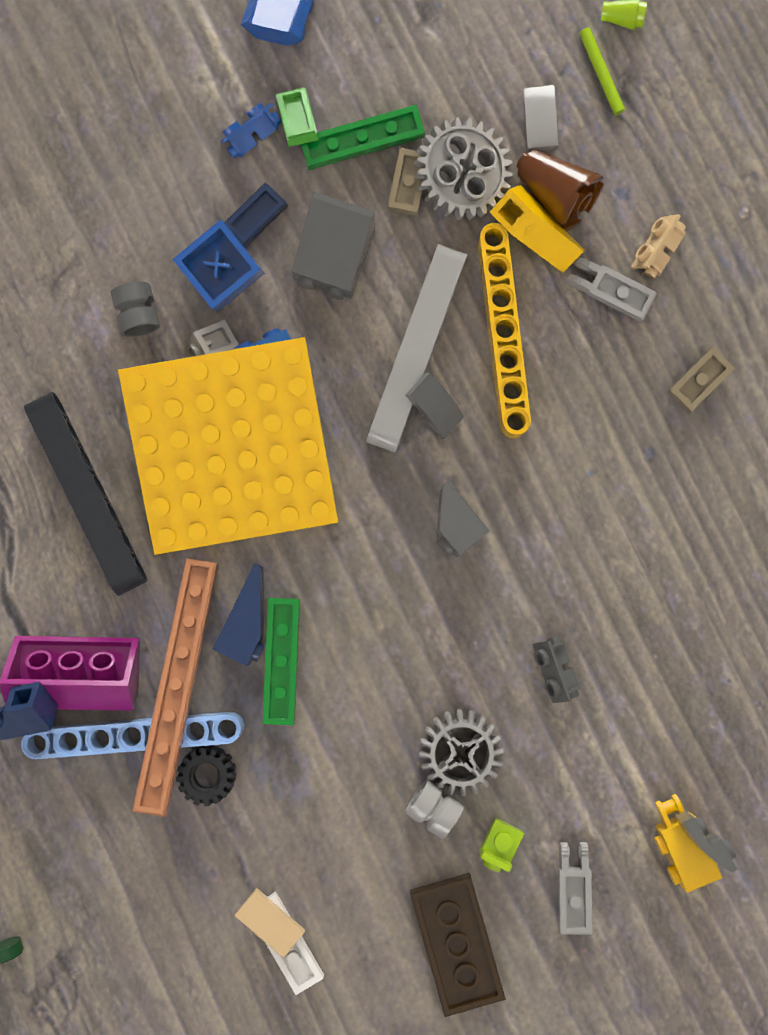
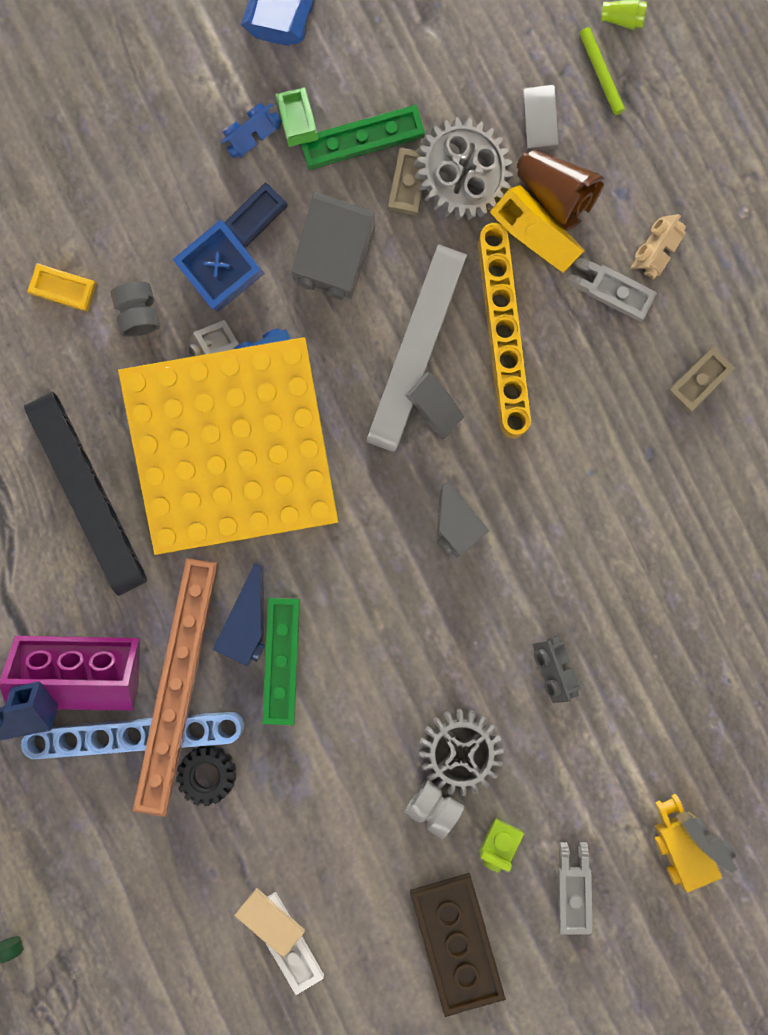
(62, 287): none -> yellow tile

